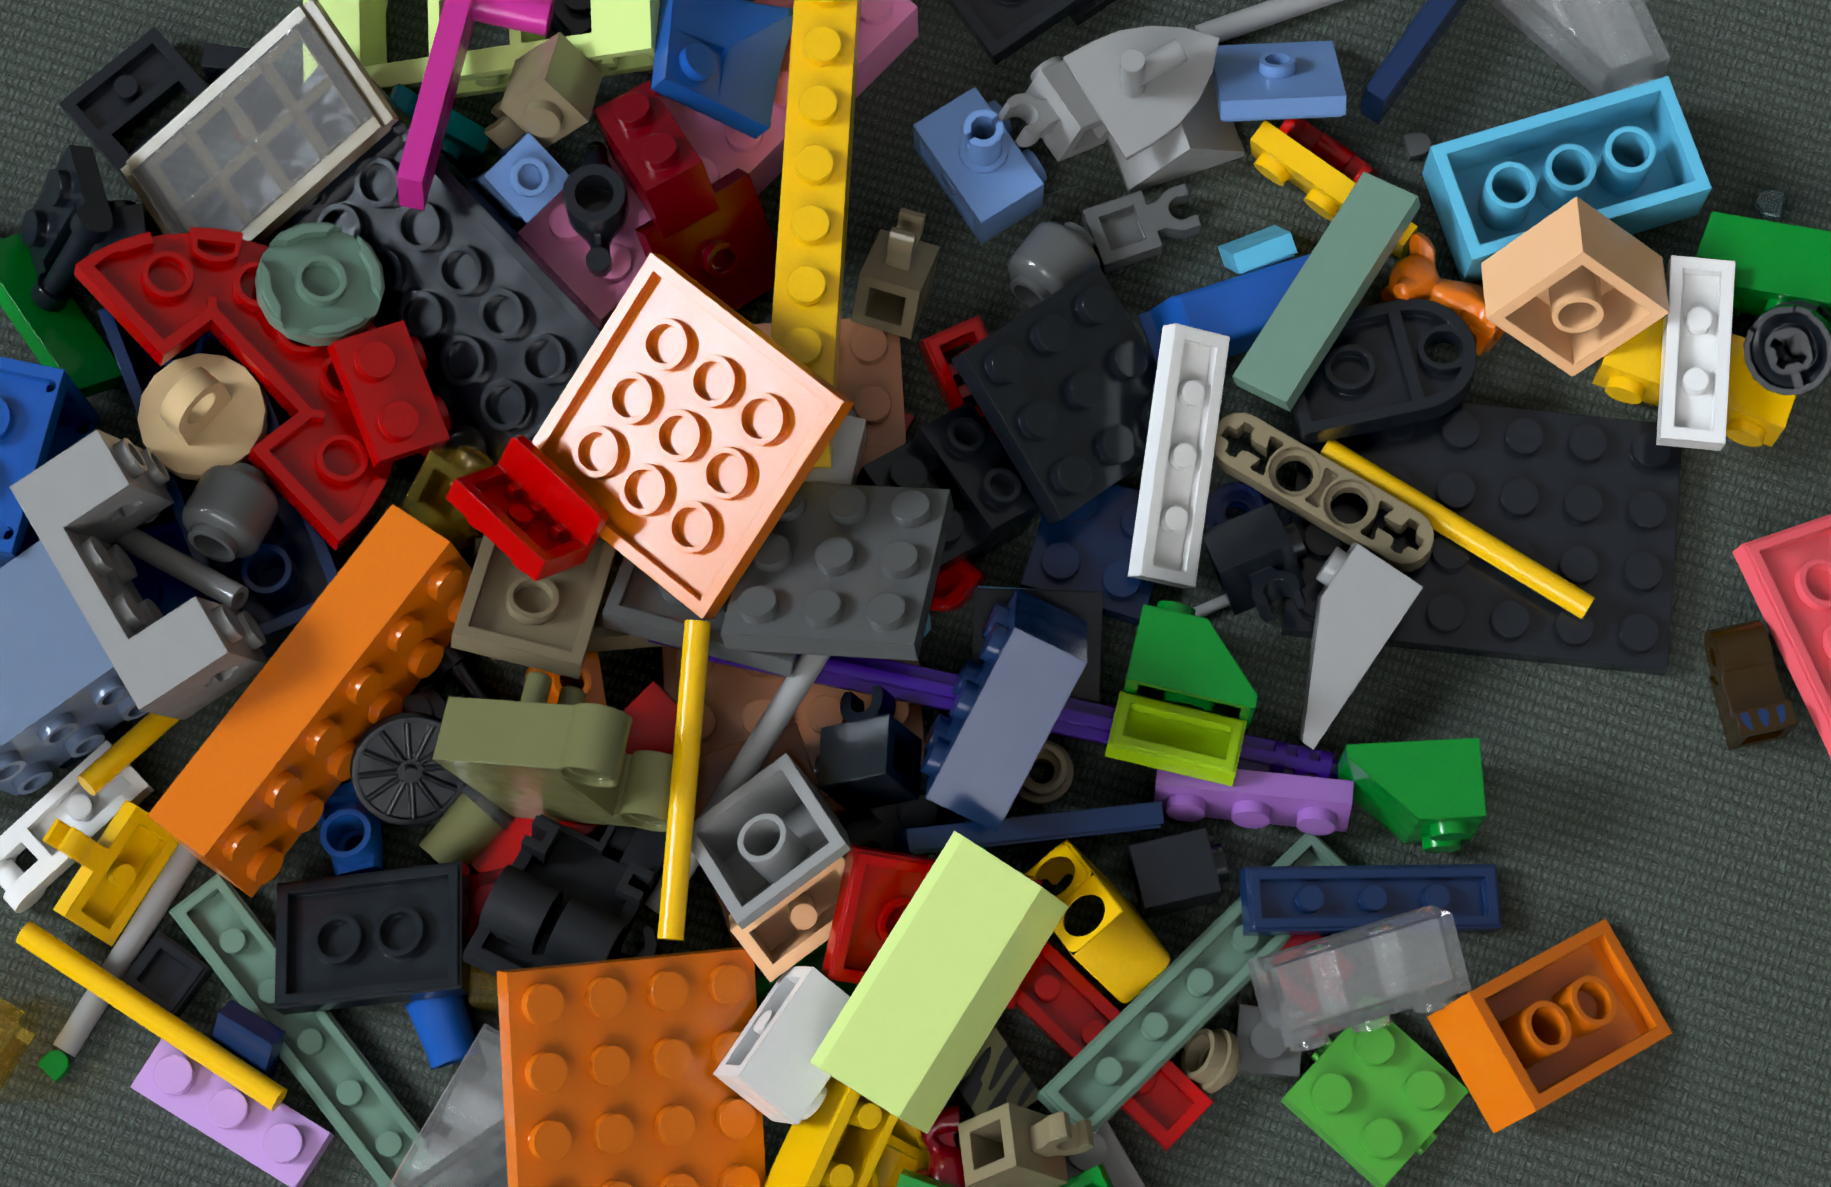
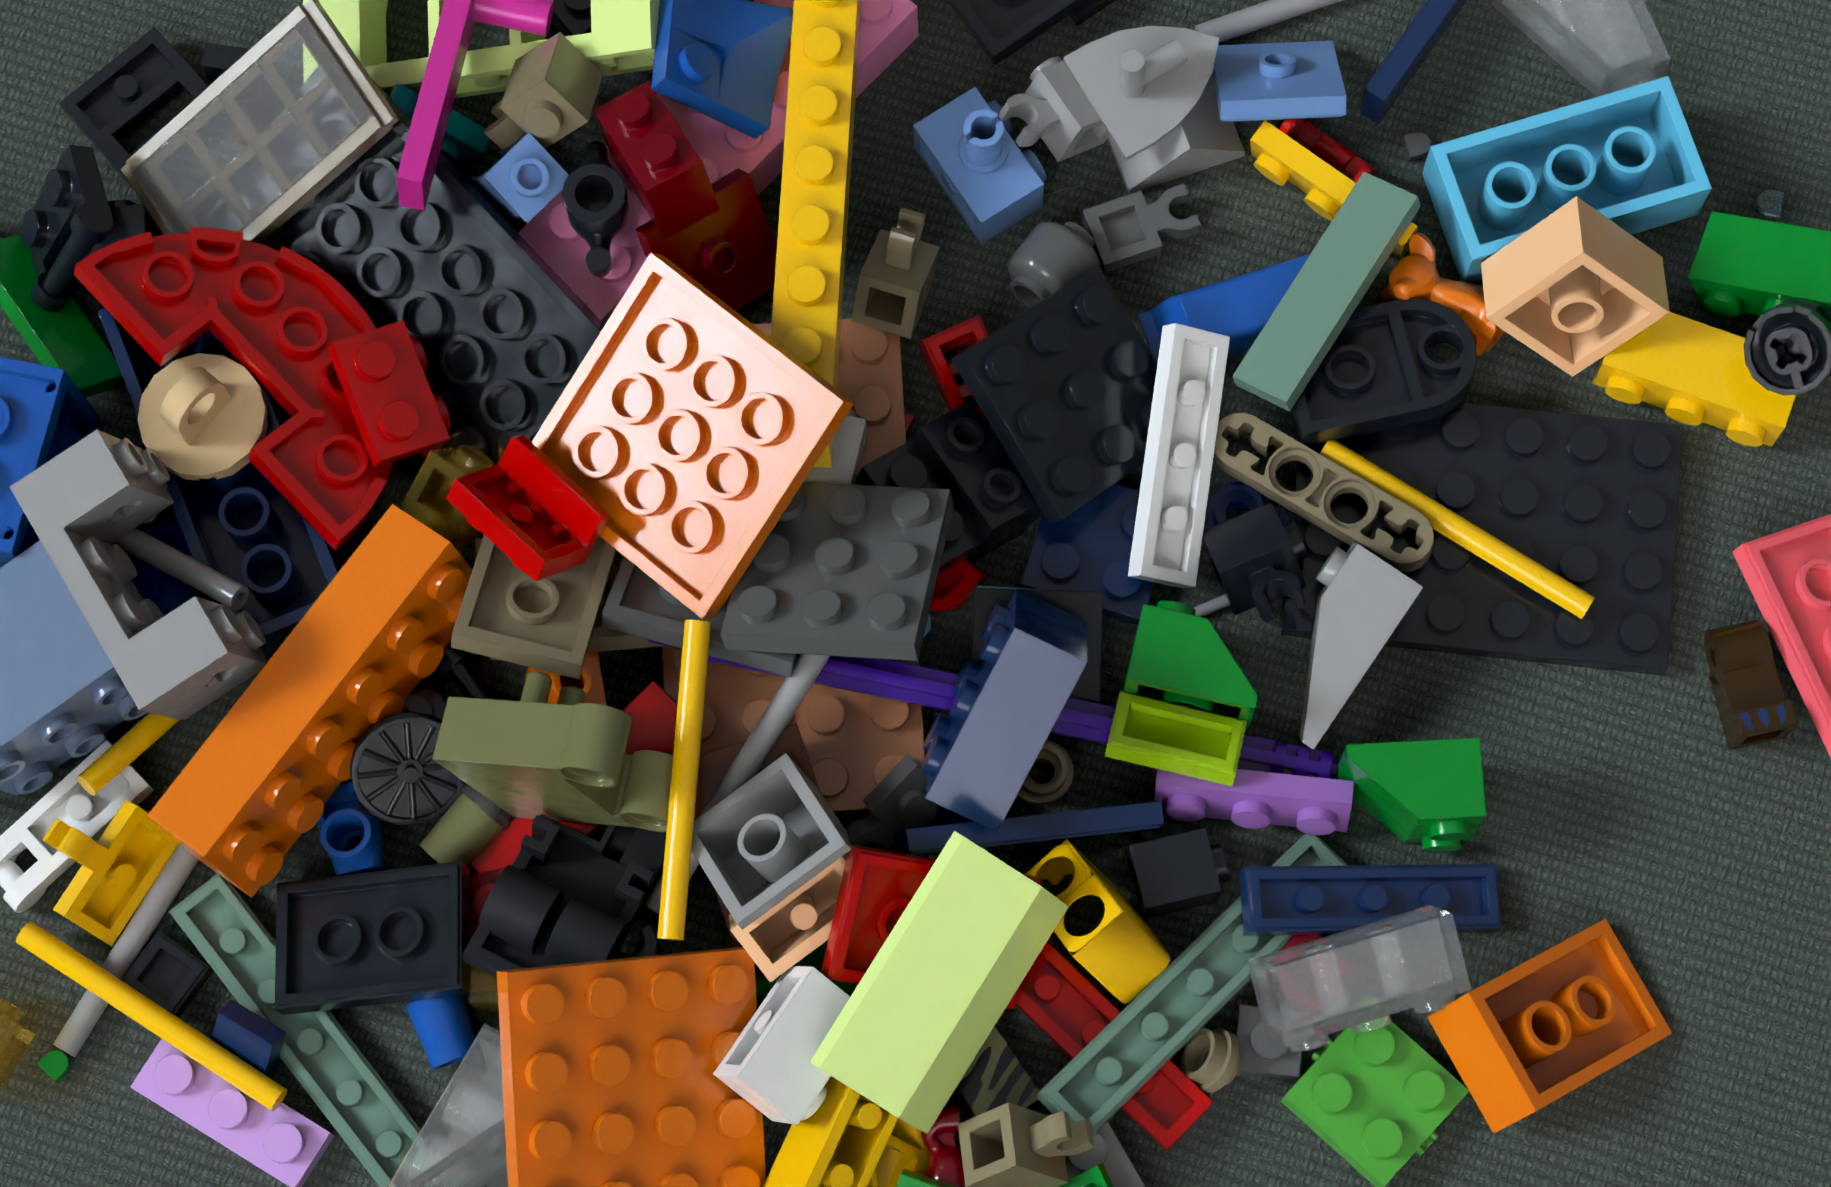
(230, 512): dark grey head -> none
(319, 284): sand green tile -> none
(869, 757): black brick -> none
(1258, 250): medium azure tile -> none
(1696, 353): white plate -> none

